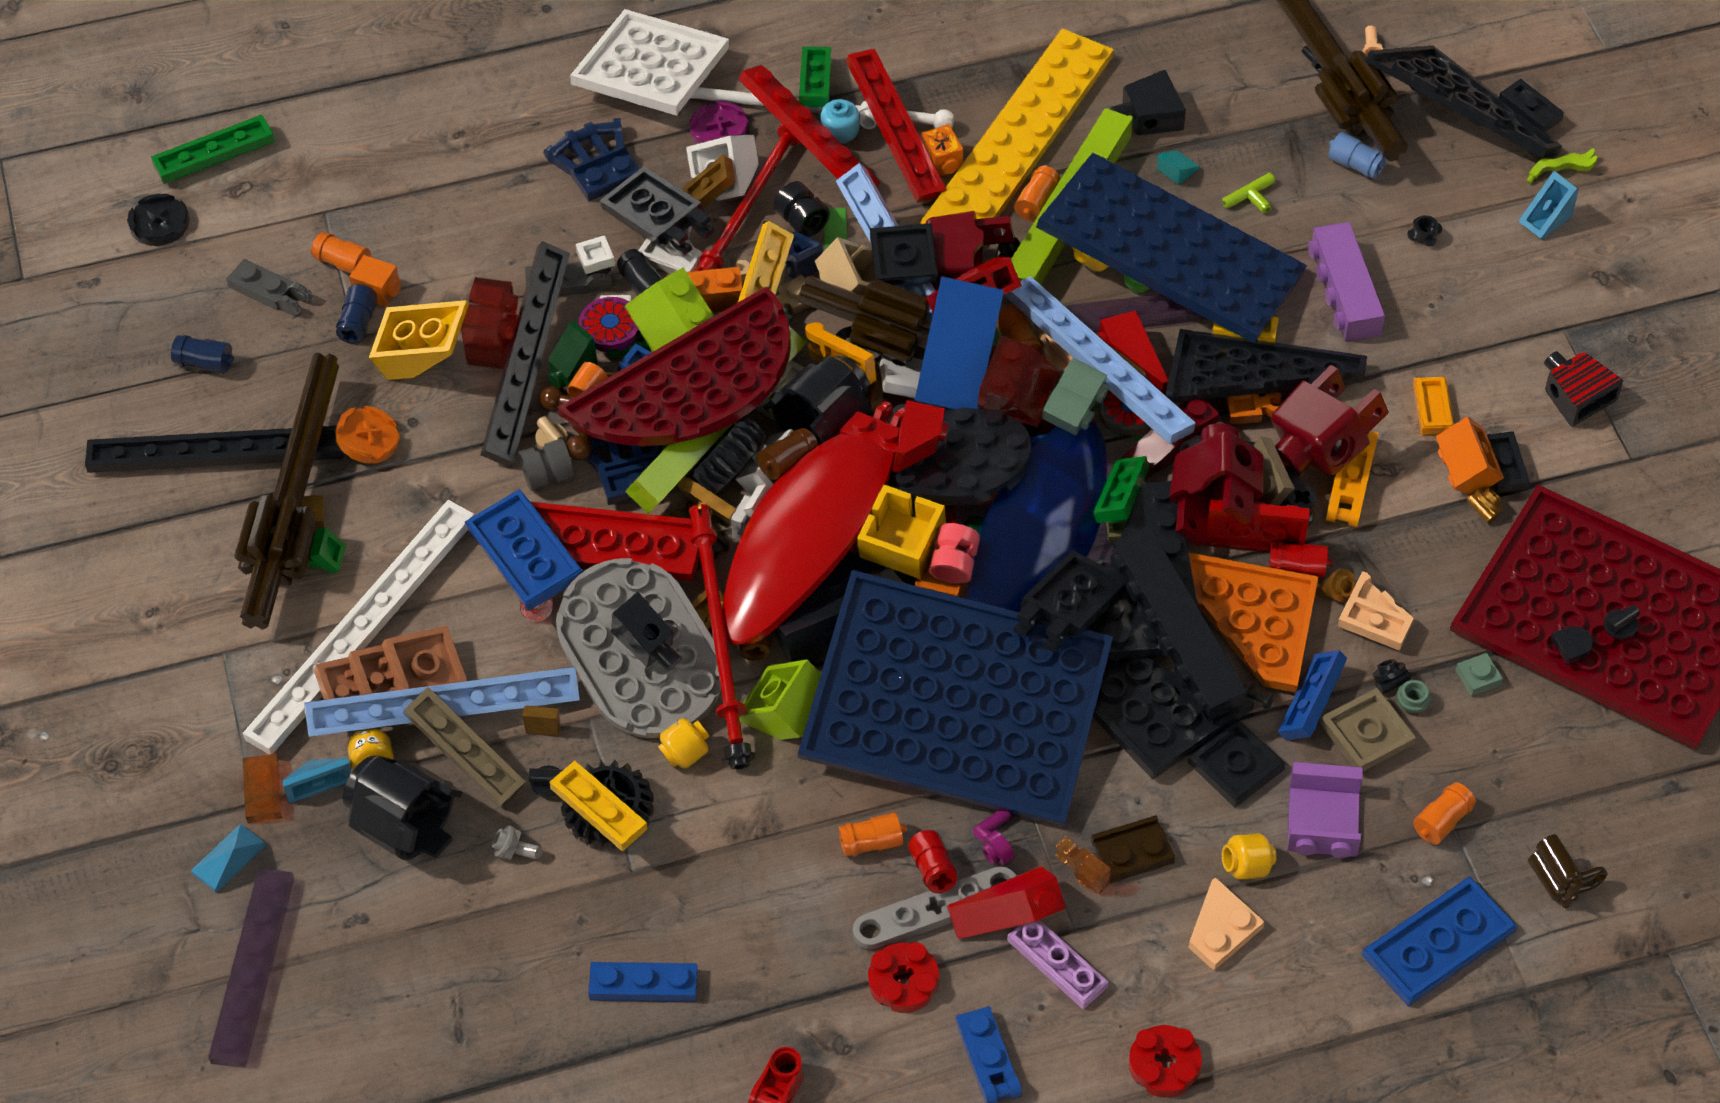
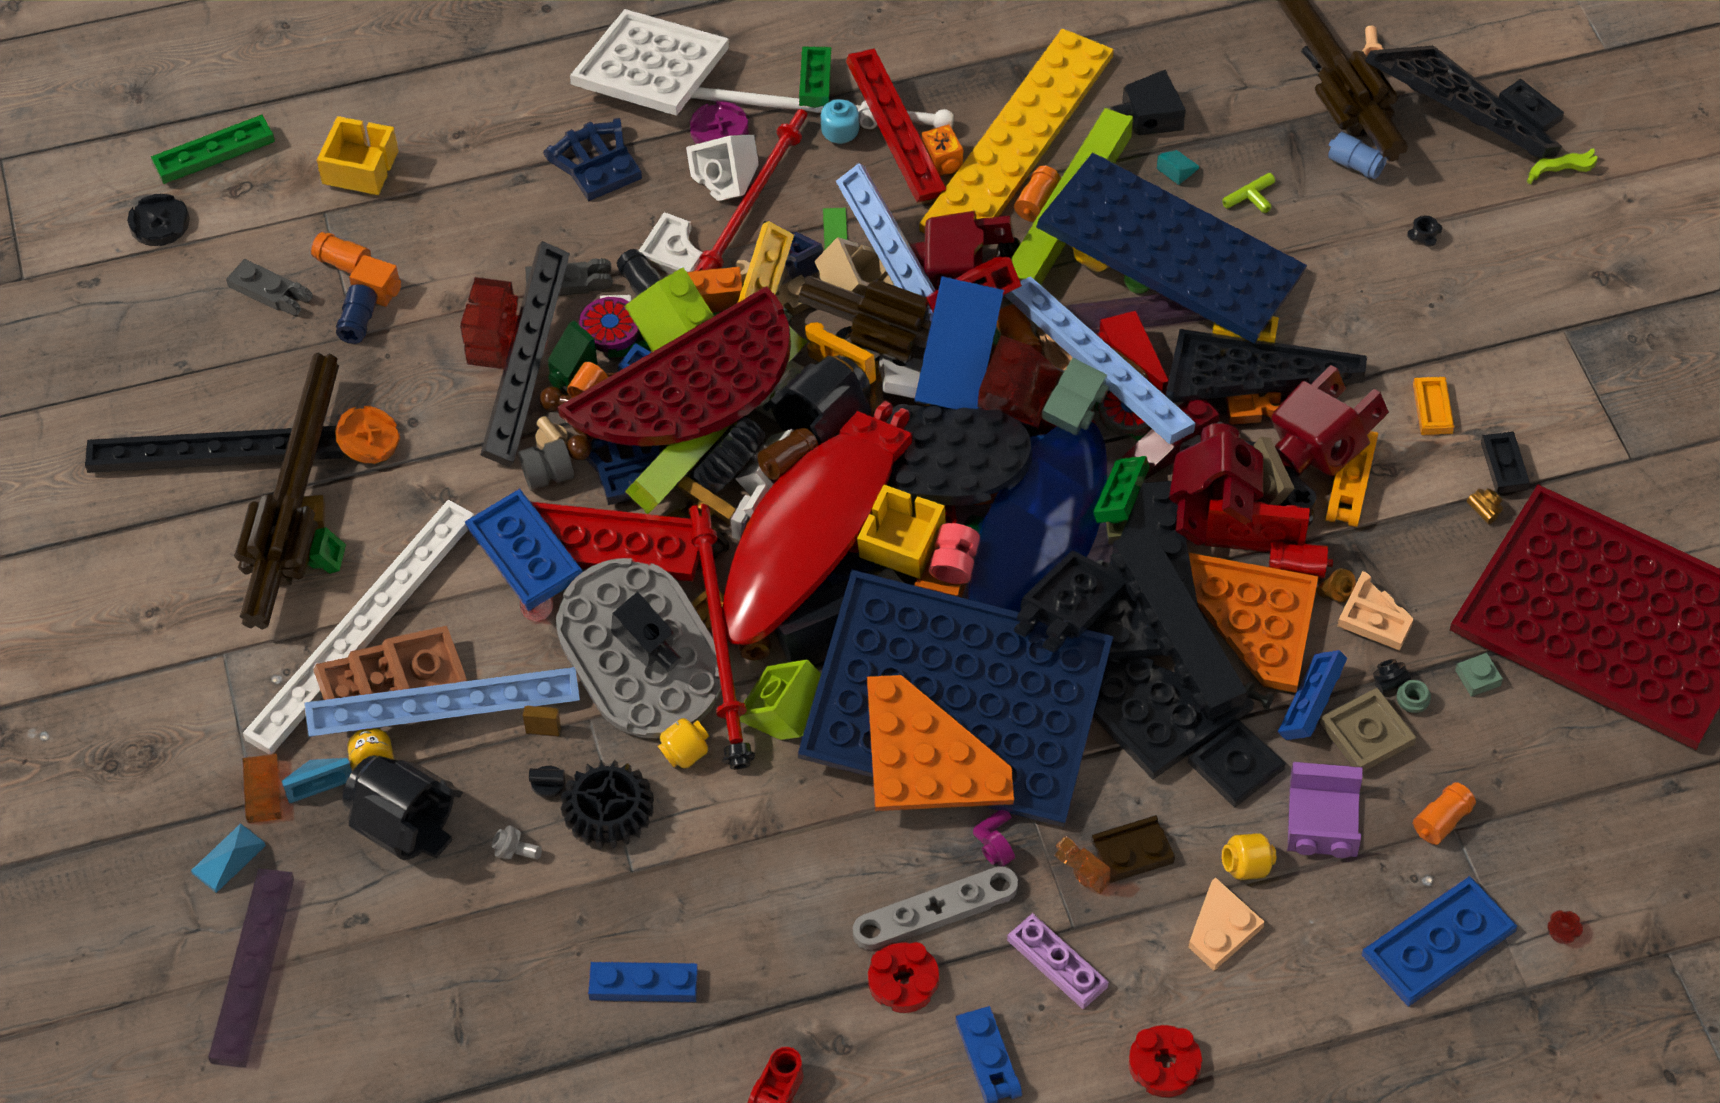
(200, 353): dark blue piece -> none
(350, 162): none -> yellow piece
(416, 337): yellow slope -> none
(464, 747): dark tan plate -> none
(595, 254): white plate -> none
(598, 805): yellow plate -> none
(657, 210): black tile -> none
(712, 181): pearl gold plate -> none
(799, 121): red plate -> none
(800, 208): black wheel -> none
(870, 835): orange piece -> none
(904, 254): black tile -> none
(918, 434): red slope -> none
(926, 755): none -> orange plate
(933, 861): red piece -> none
(1008, 904): red slope -> none
(1346, 281): medium lavender brick -> none
(1468, 457): orange brick -> none
(1551, 206): dark azure slope -> none
(1560, 873): dark brown piece -> none
(1562, 934): none -> clear red plate
(1572, 643): black tile -> none
(1580, 386): black torso -> none
(1622, 623): black plate -> none

